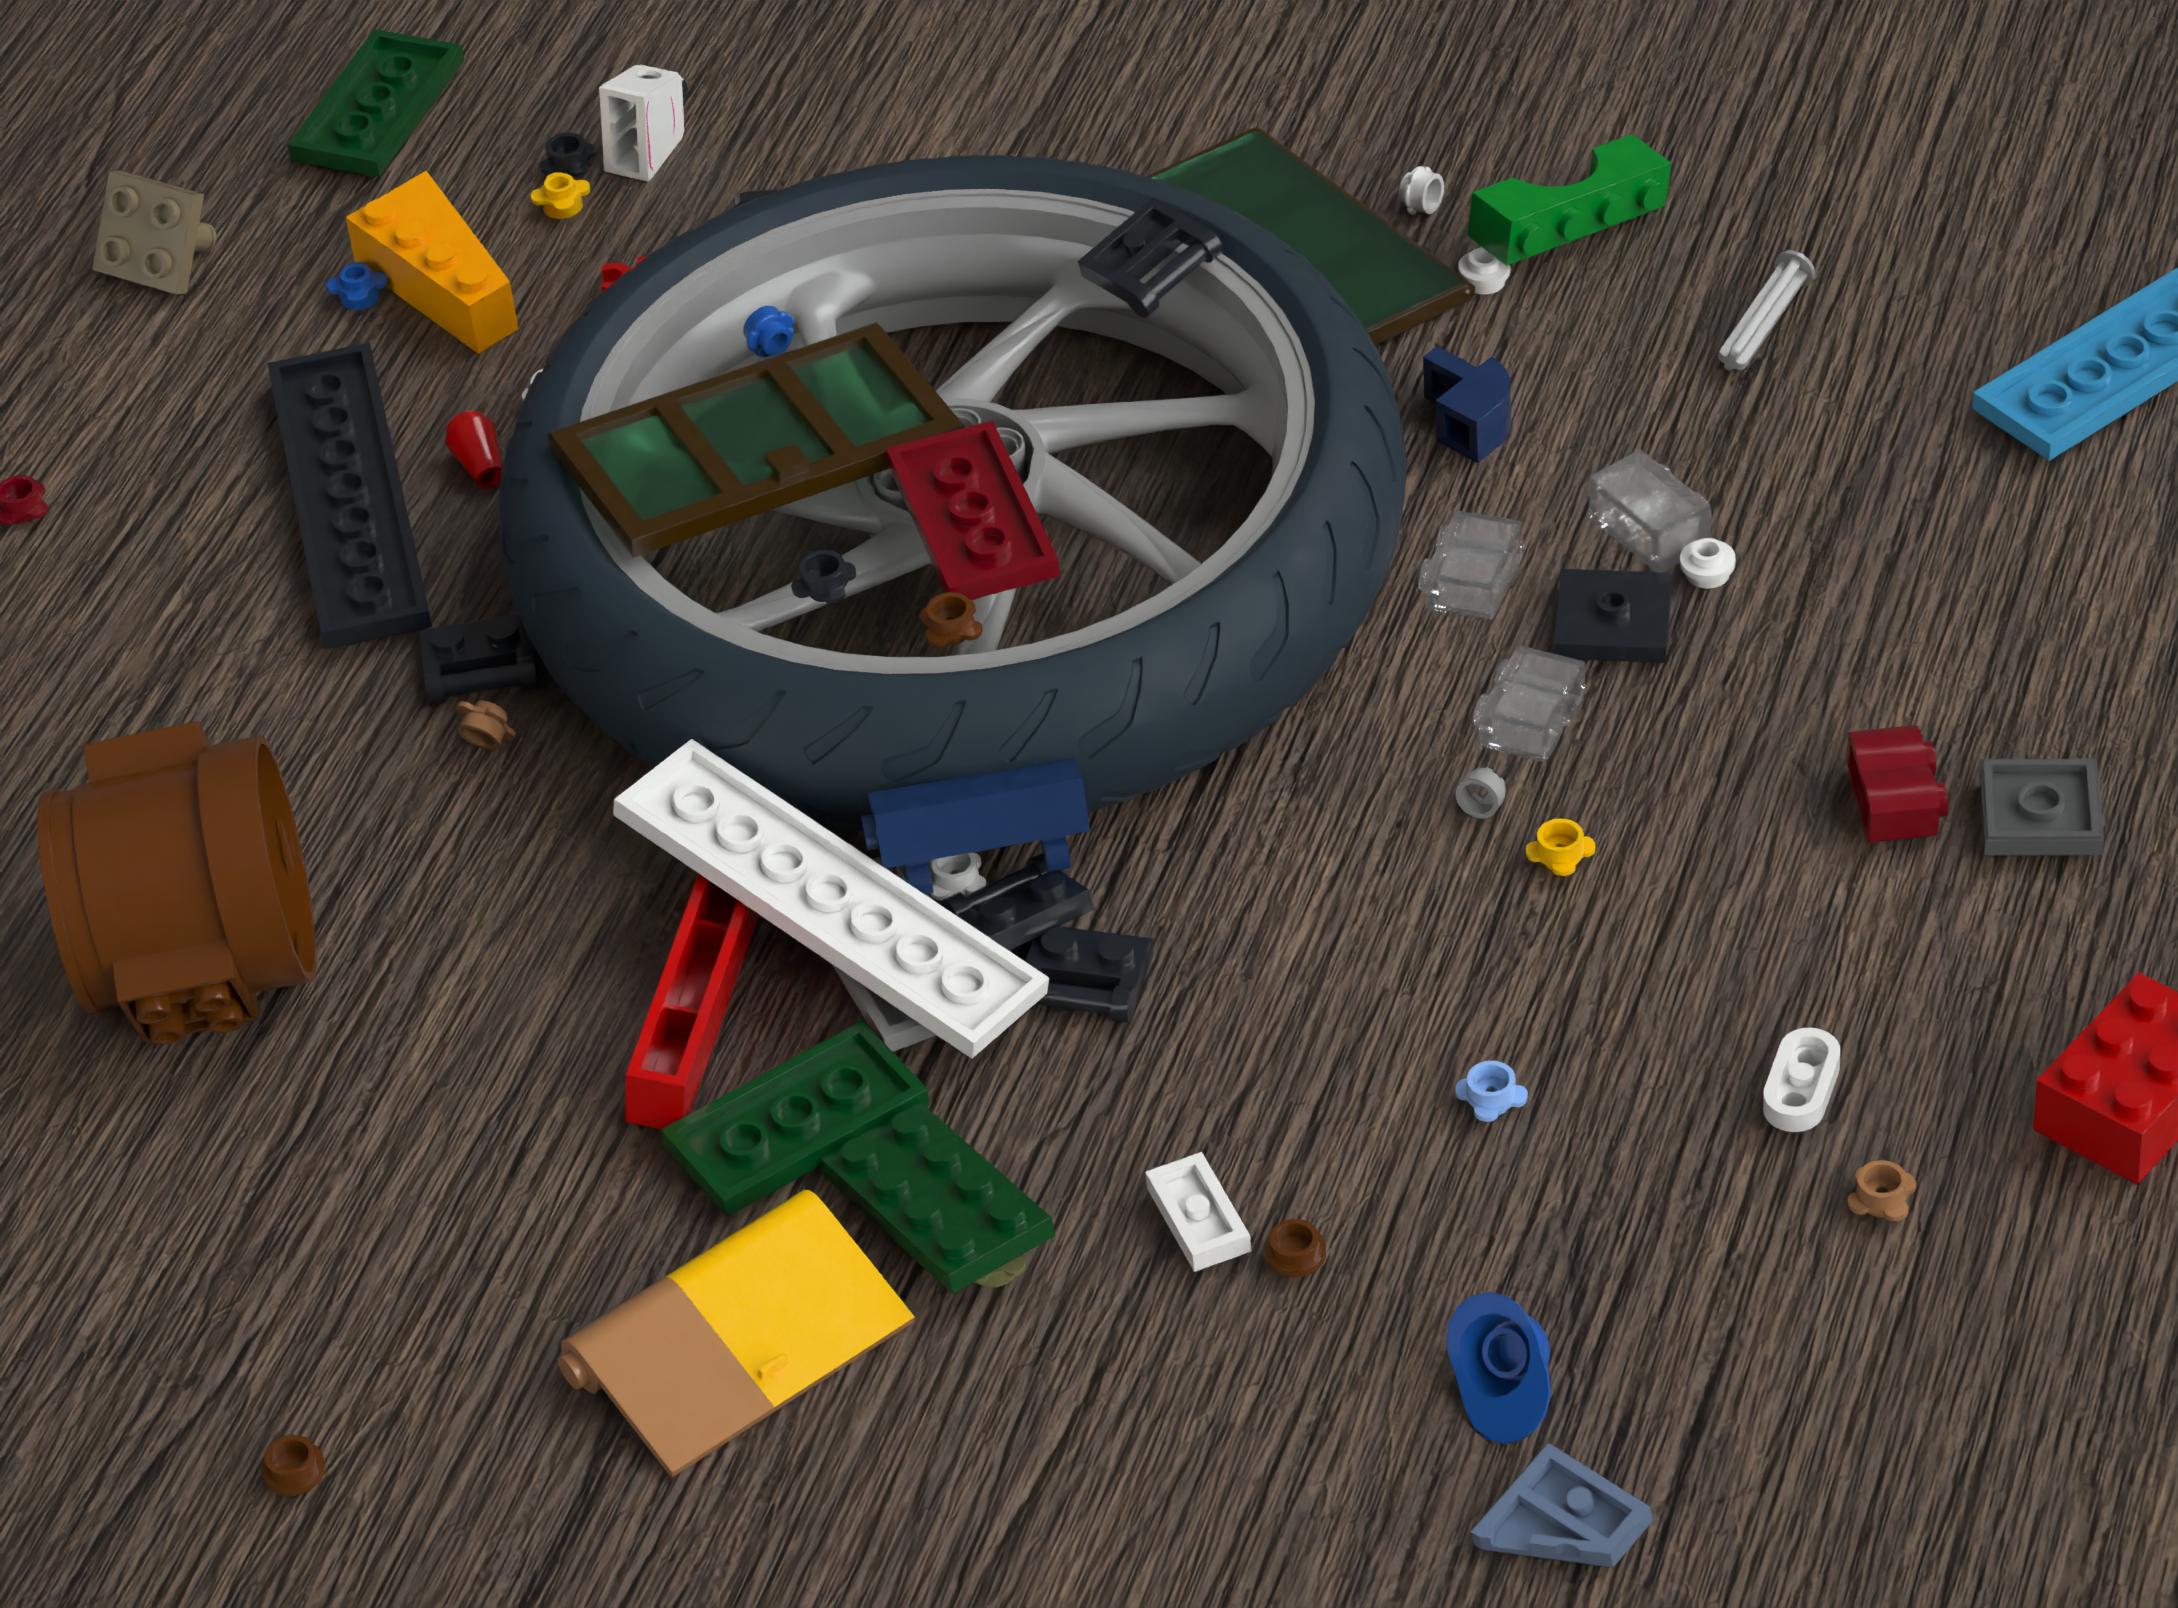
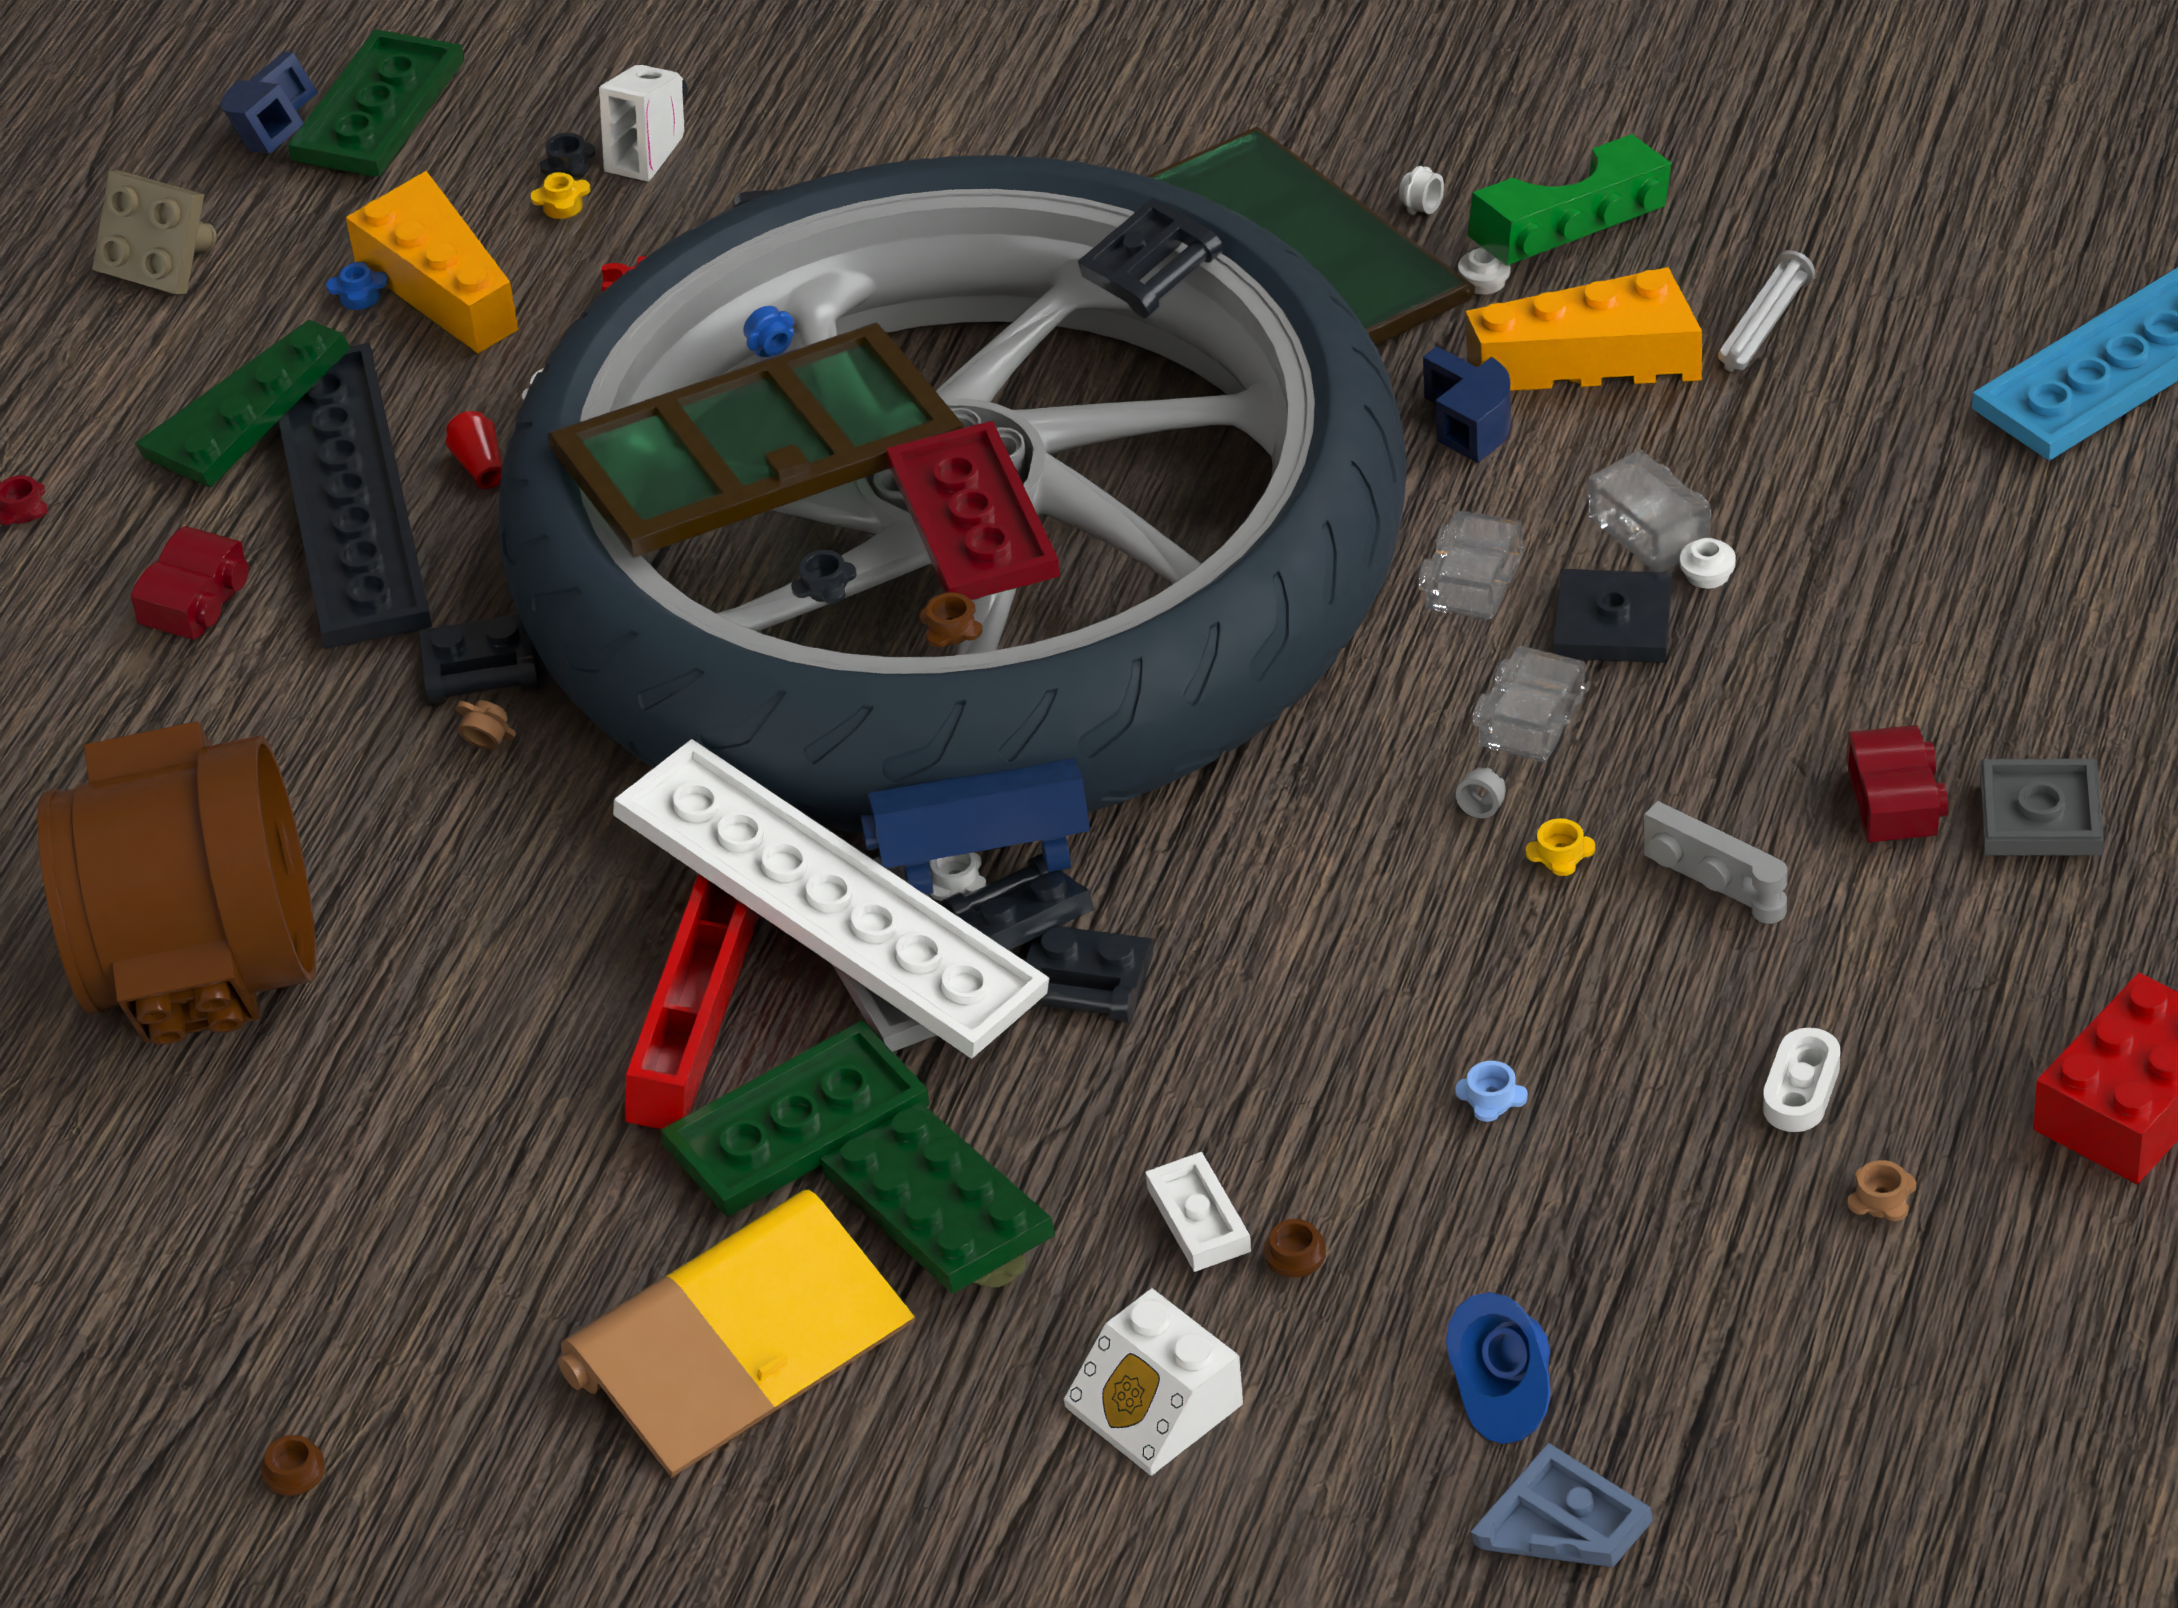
(189, 582): none -> dark red brick
(239, 410): none -> dark green wing
(268, 103): none -> dark blue brick
(1155, 1382): none -> white slope
(1591, 333): none -> light orange wedge
(1717, 861): none -> light grey plate

